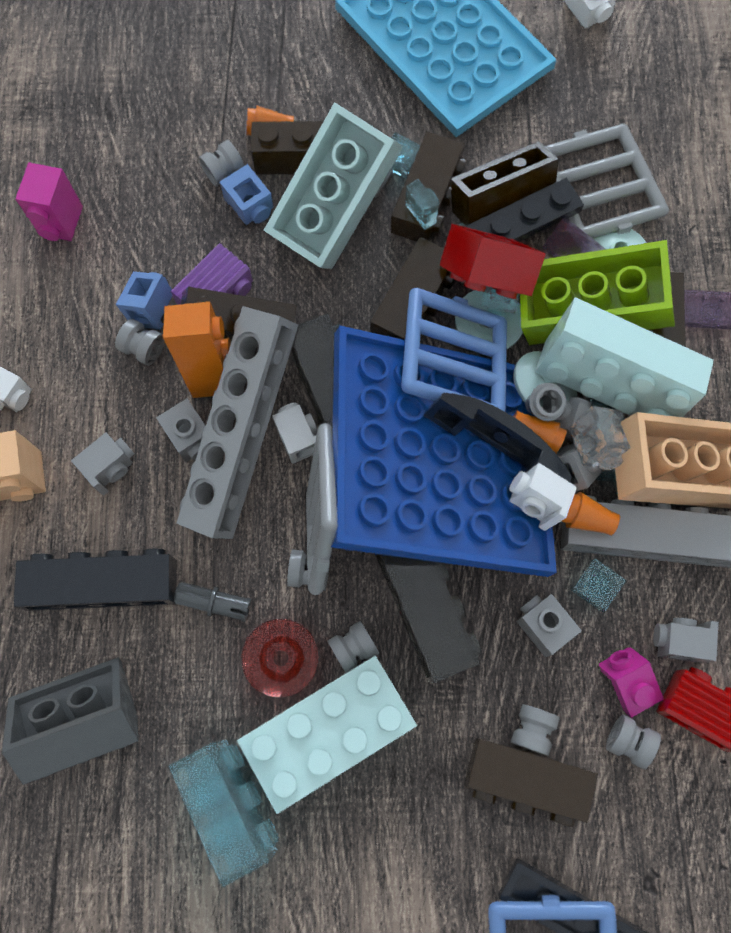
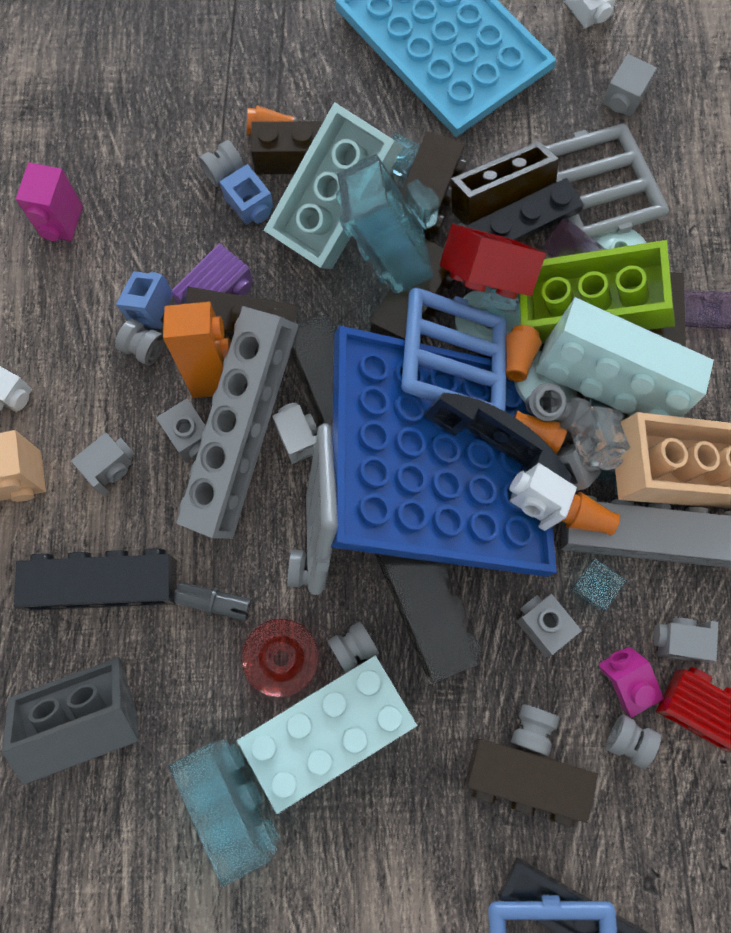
(383, 225): none -> clear light blue brick
(521, 350): none -> orange cone
(629, 85): none -> light grey brick

